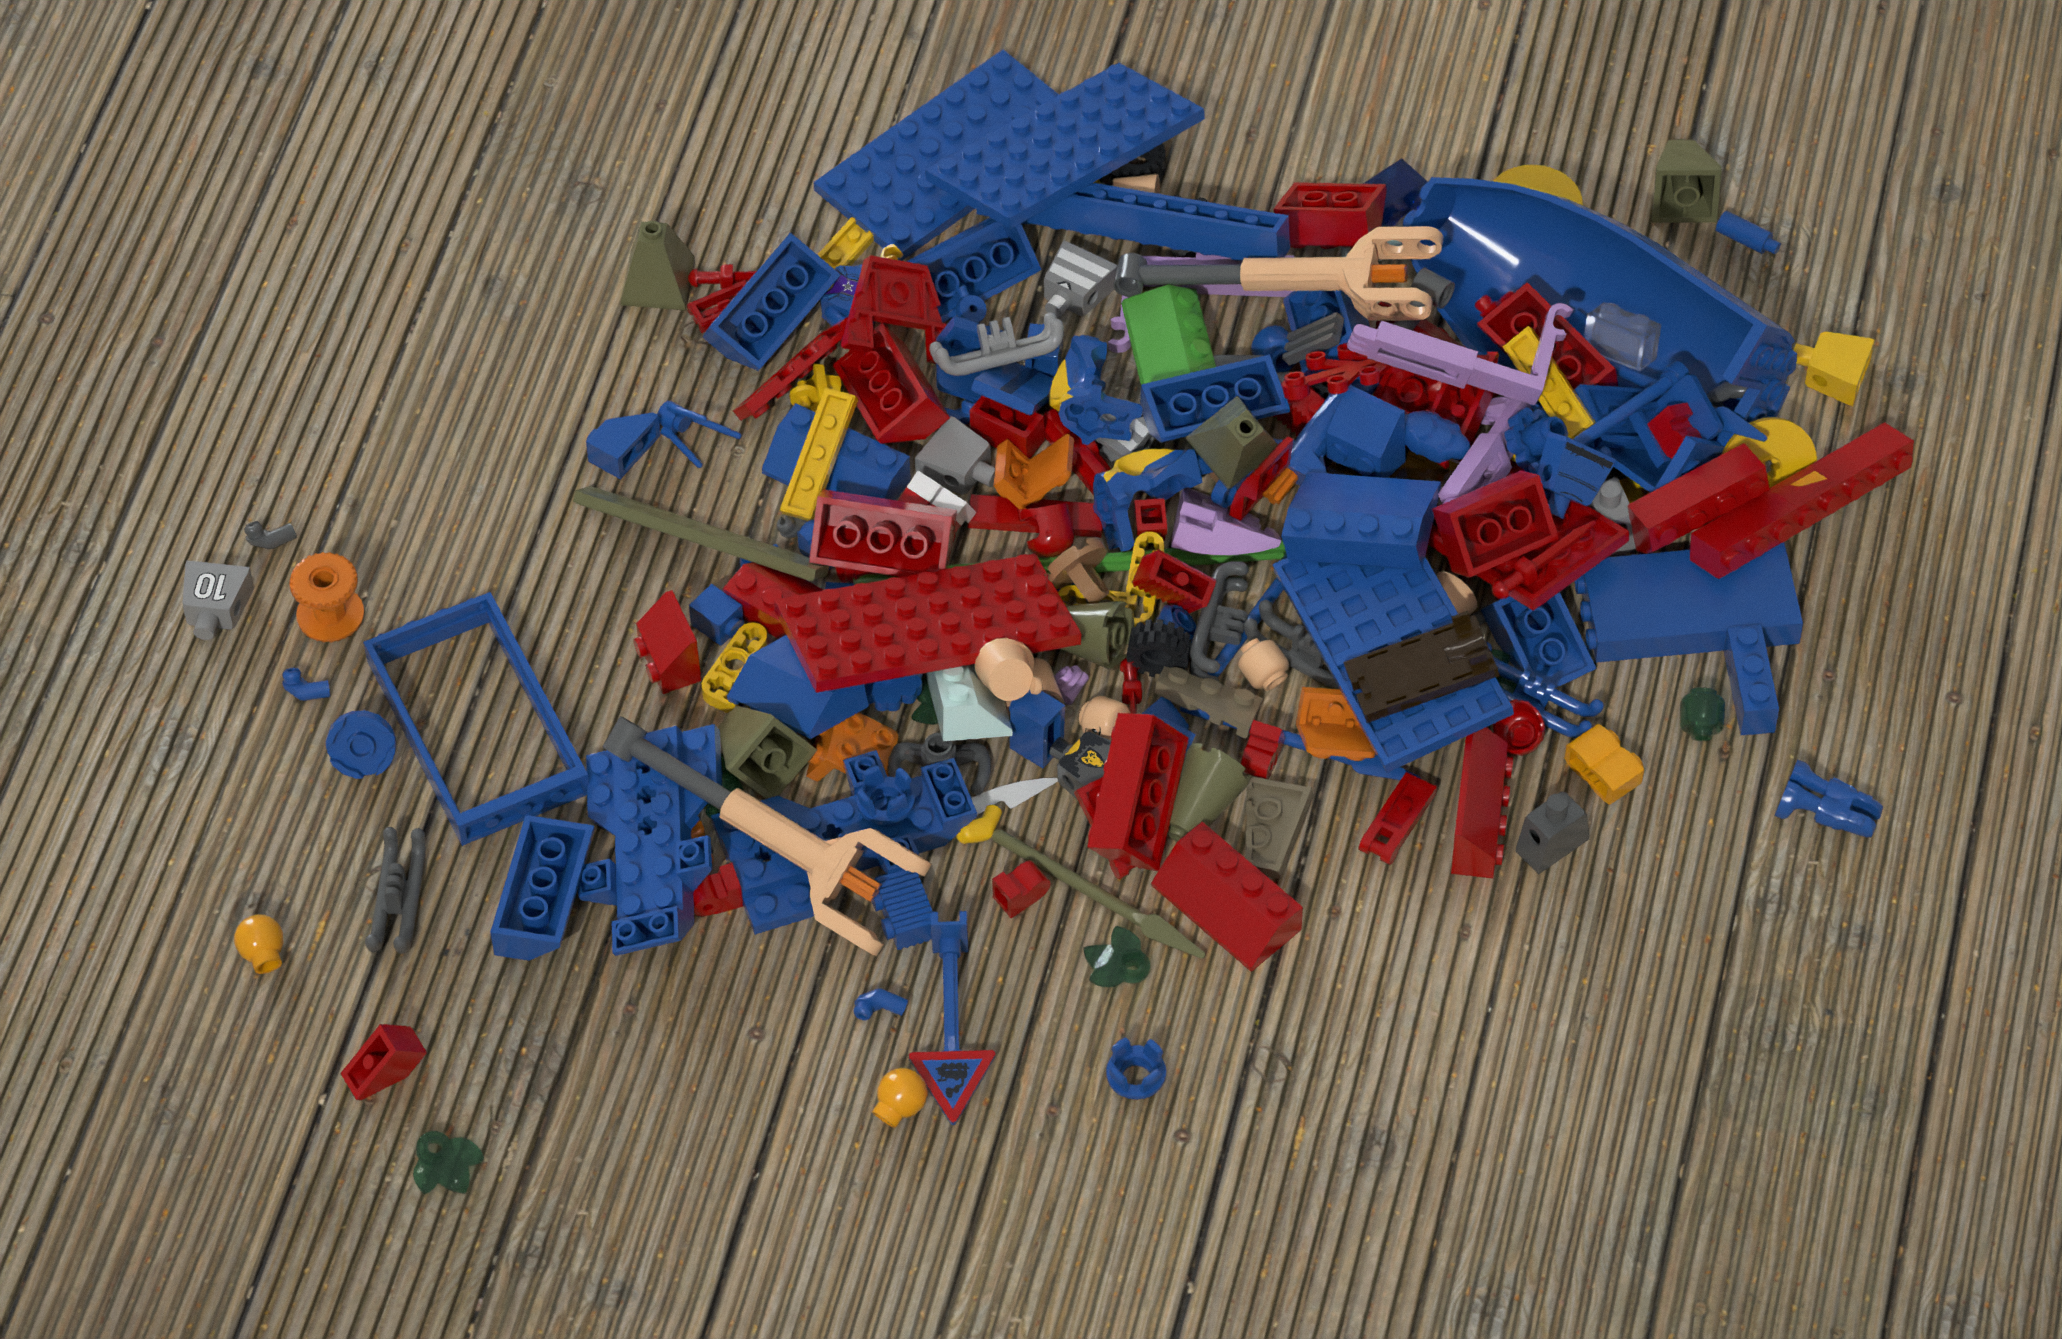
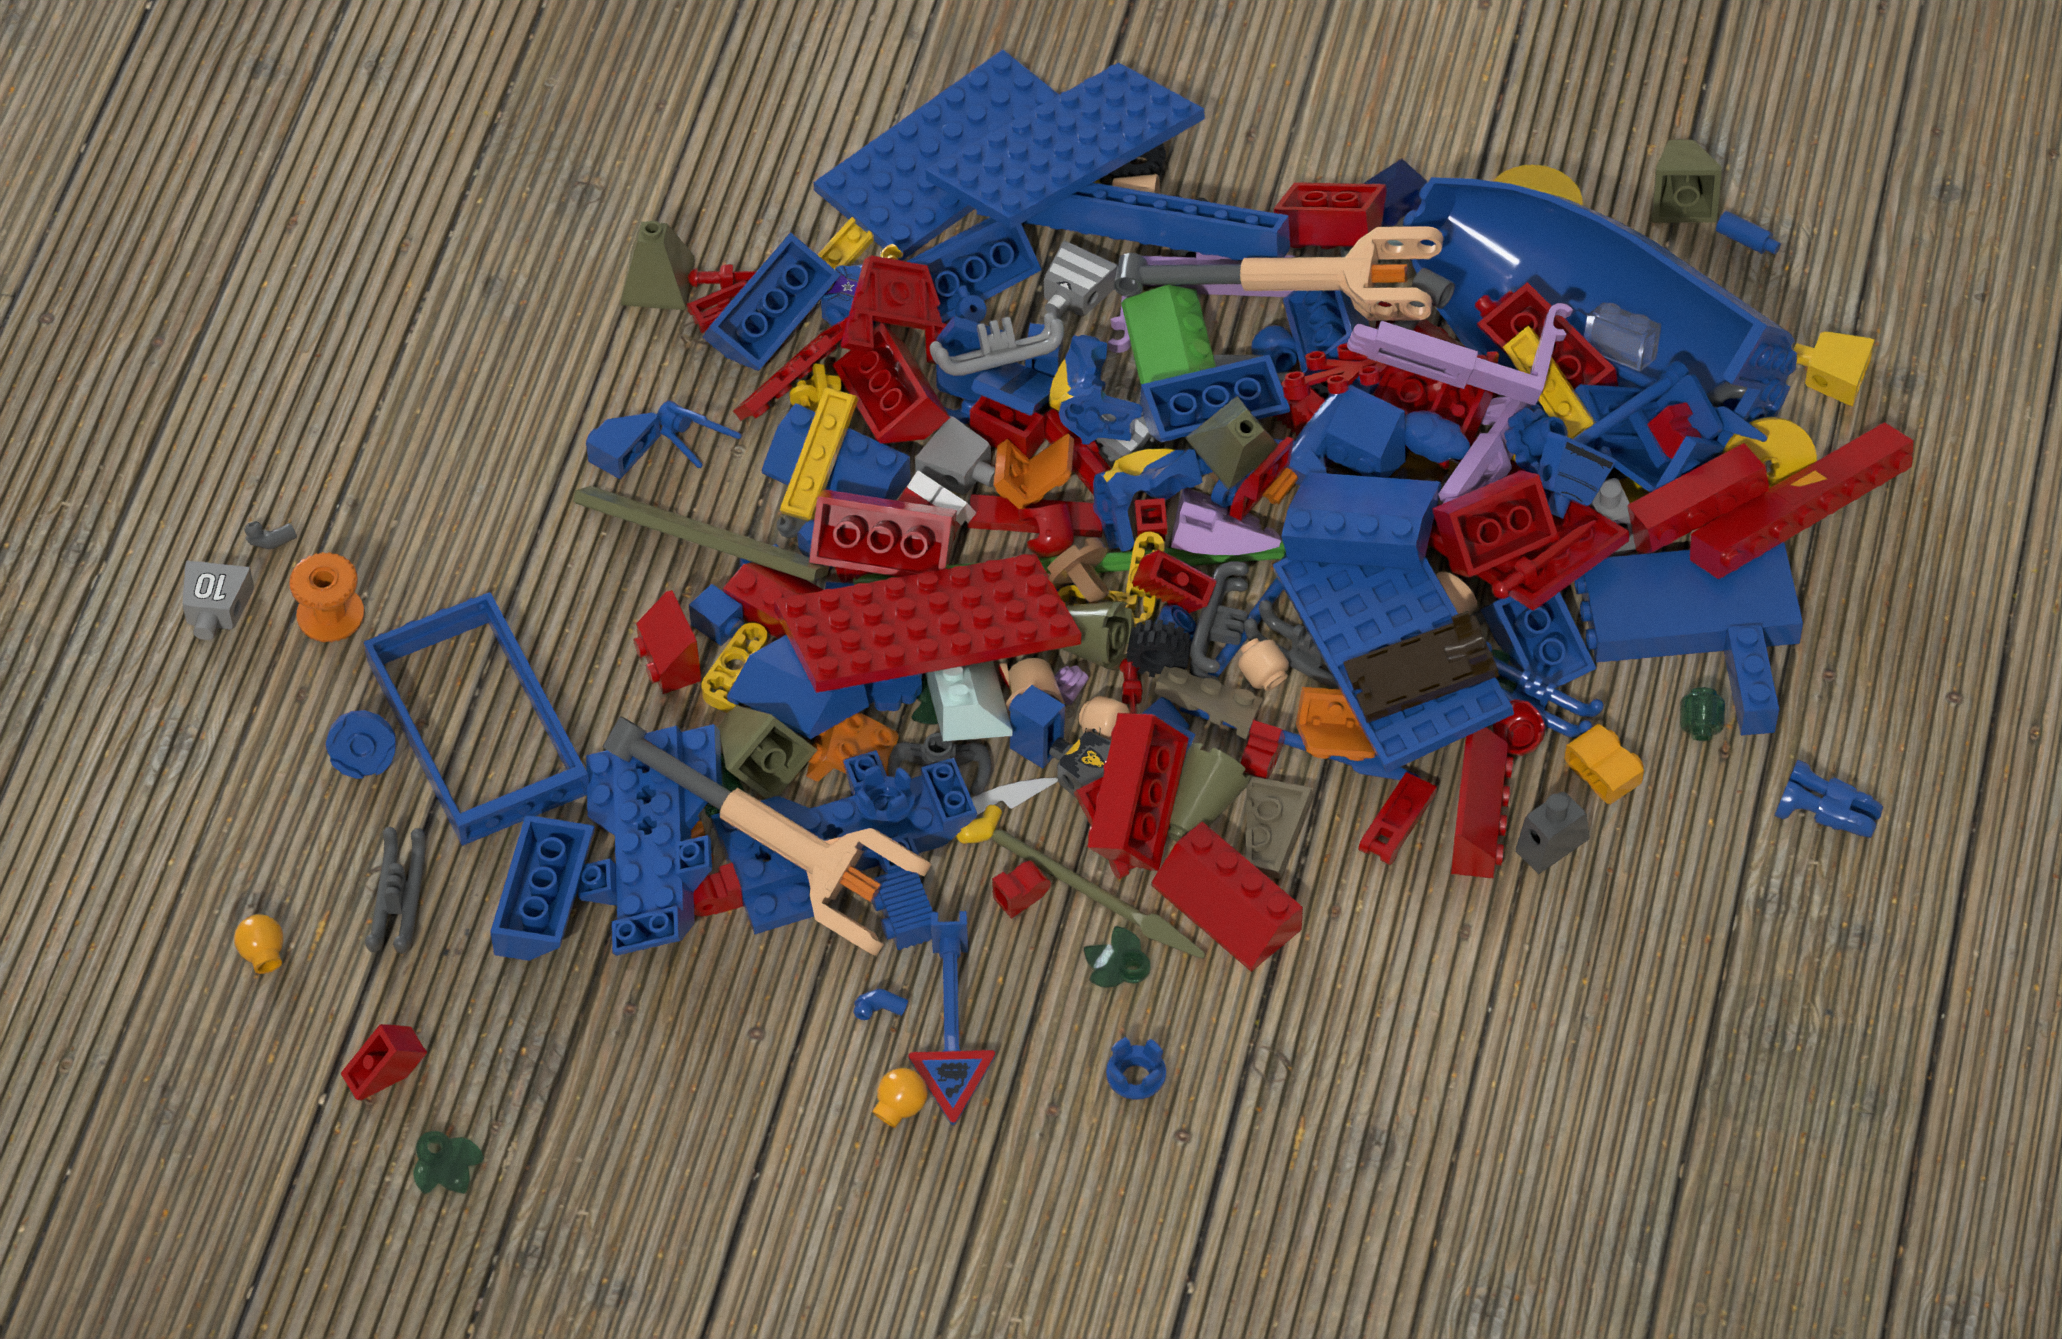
(301, 688): blue arm -> none
(1007, 669): light nougat hat -> none
(1313, 337): dark grey tile -> none

